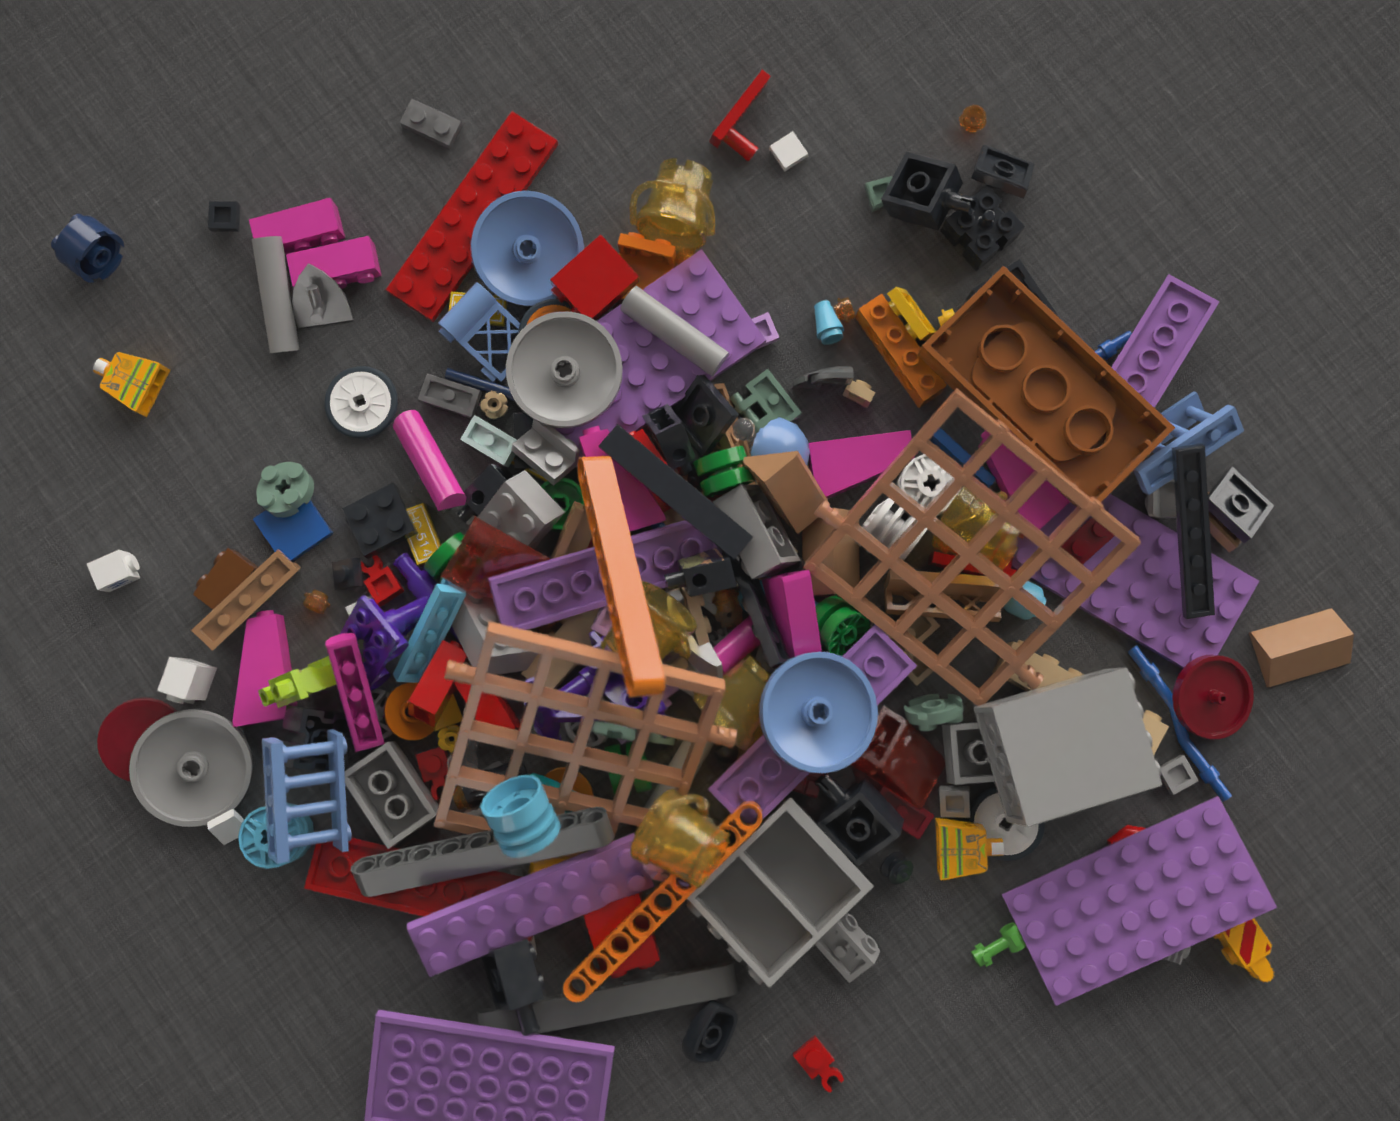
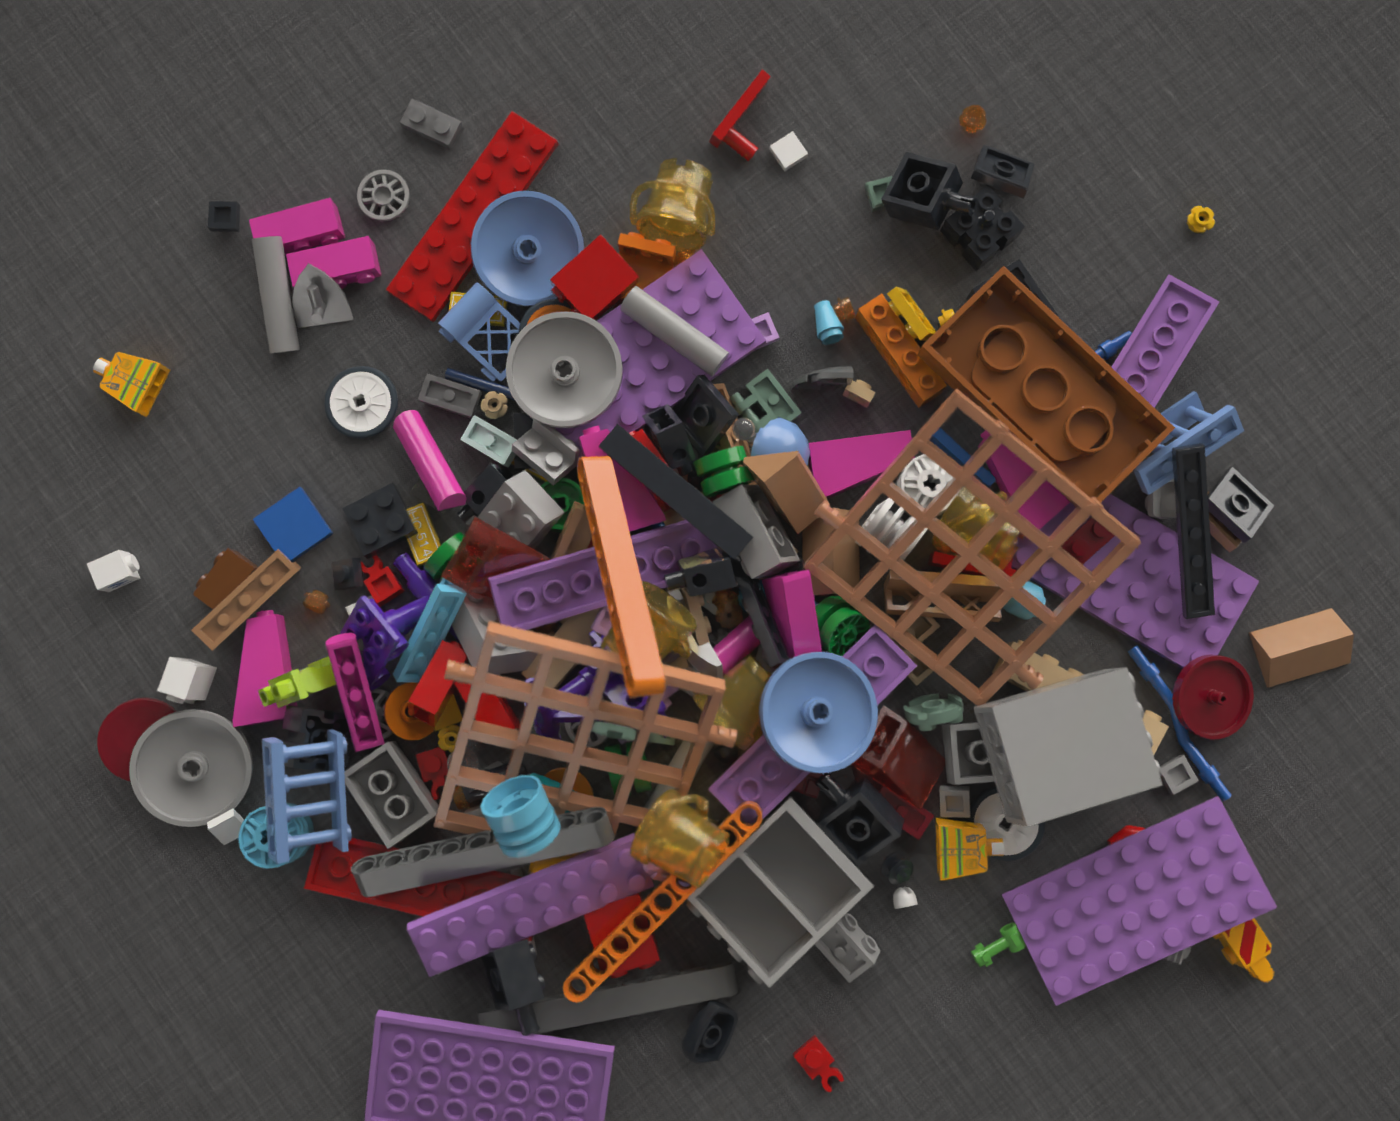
(88, 248): dark blue brick -> none
(272, 482): sand green plate -> none
(383, 195): none -> light grey wheel
(904, 898): none -> white hinge
(1200, 226): none -> yellow plate

